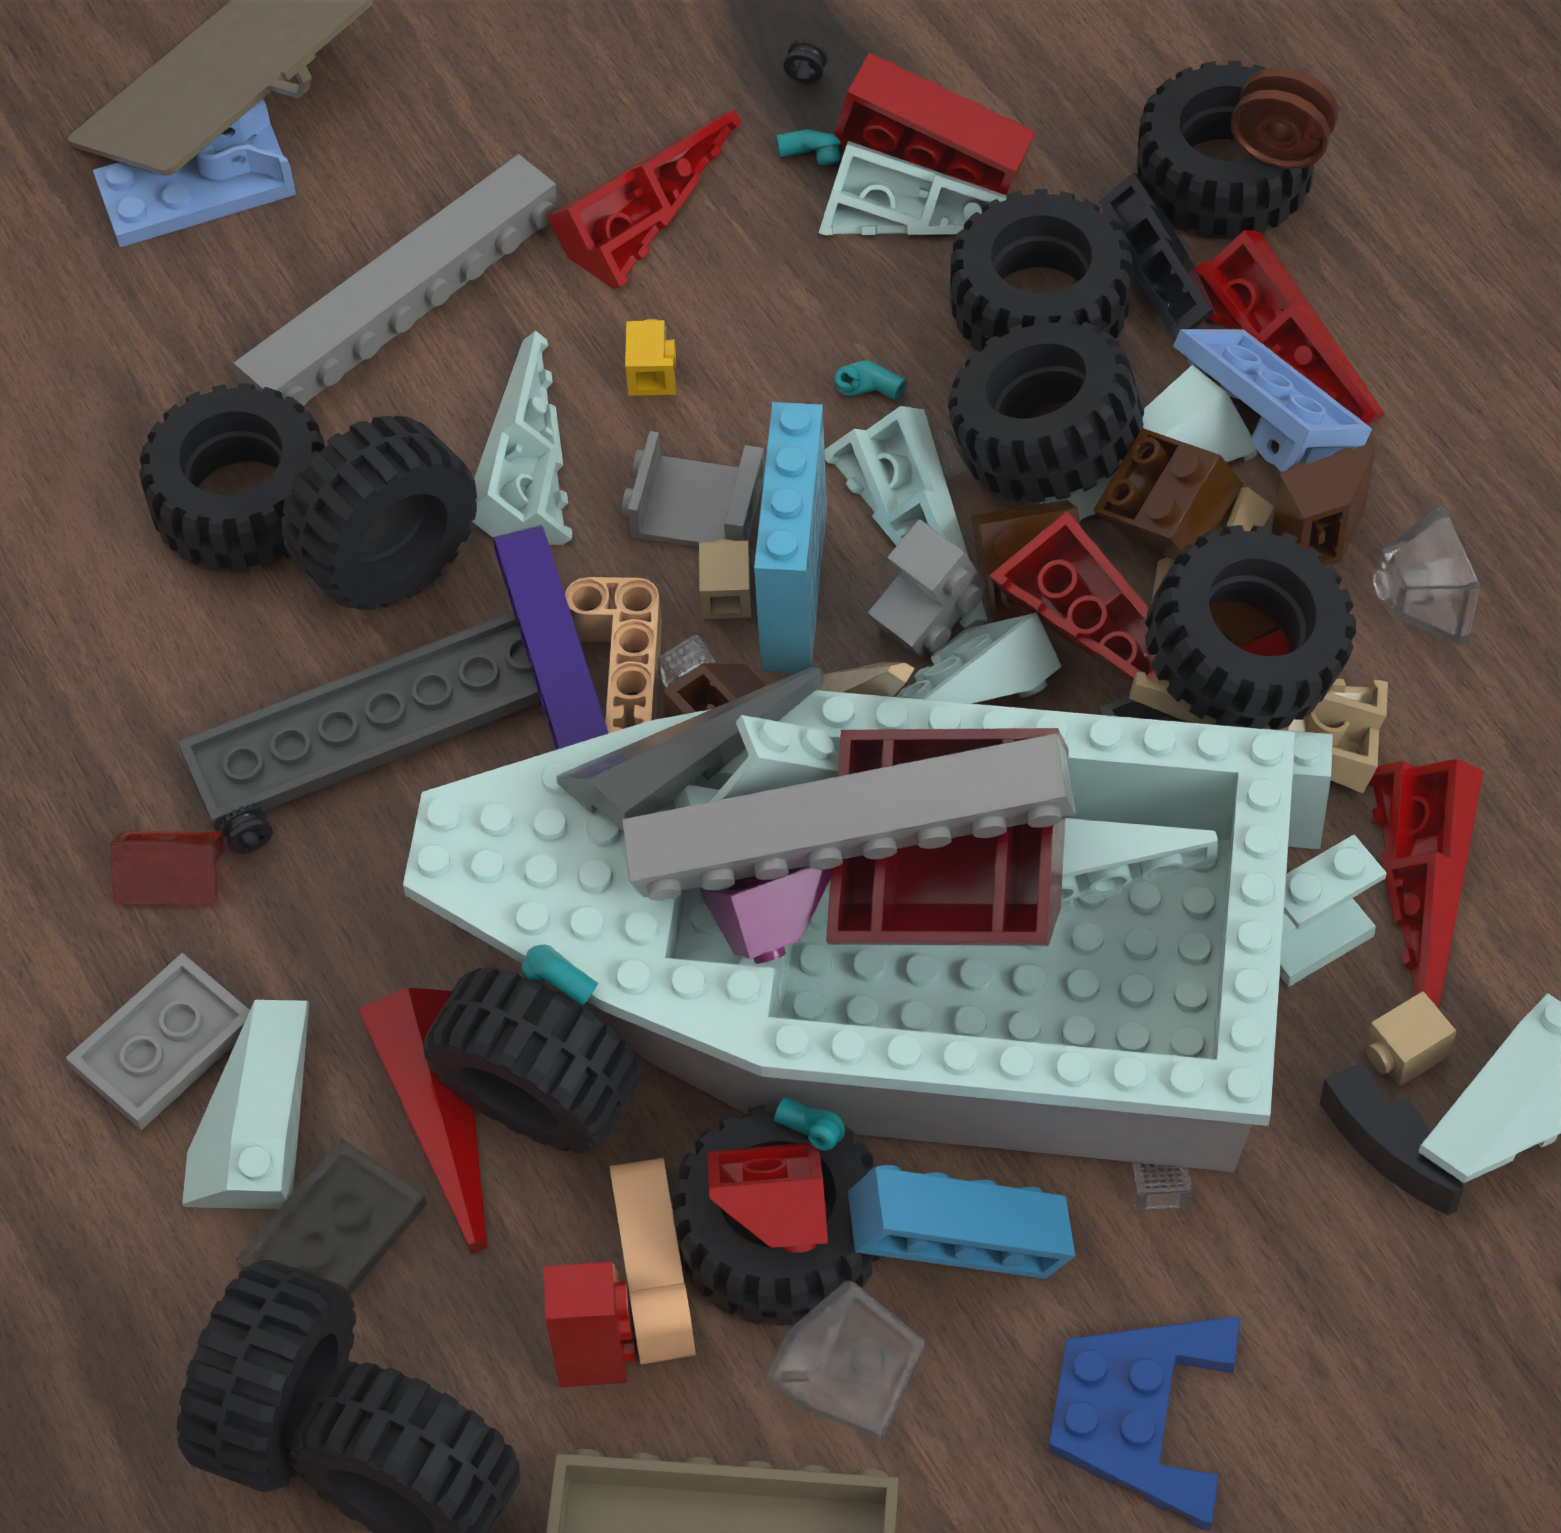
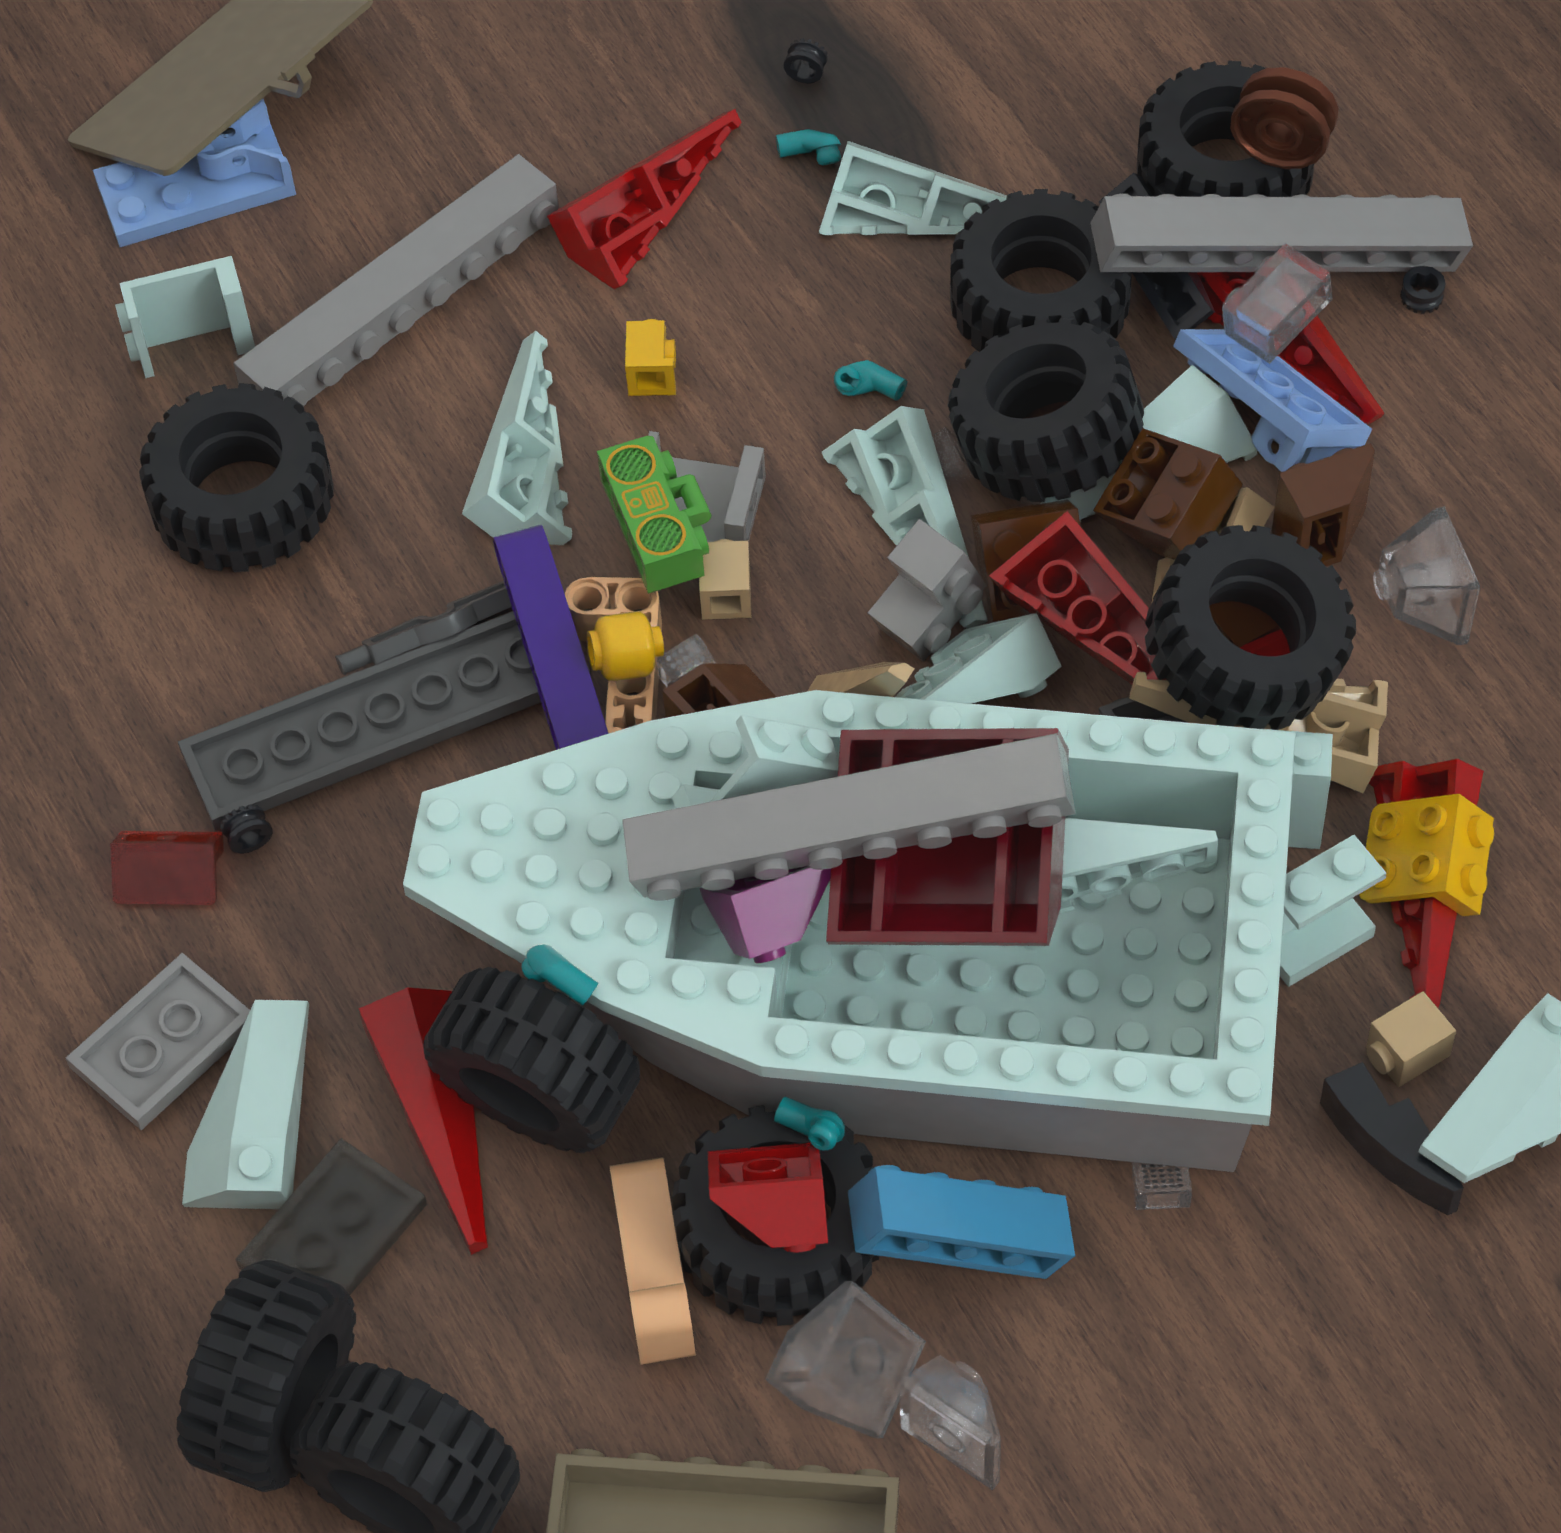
(183, 306): none -> light aqua panel
(379, 512): black tyre -> none
(425, 629): none -> dark grey piece
(588, 1323): red wedge -> none
(624, 646): none -> yellow head
(642, 493): none -> bright green piece
(658, 767): dark grey wedge -> none
(791, 537): medium azure brick -> none
(931, 126): red wedge -> none
(953, 1415): none -> clear slope
(1117, 1403): blue wing -> none
(1240, 232): none -> light grey brick
(1276, 302): none -> clear brick
(1423, 299): none -> black bush
(1431, 851): none -> yellow bracket

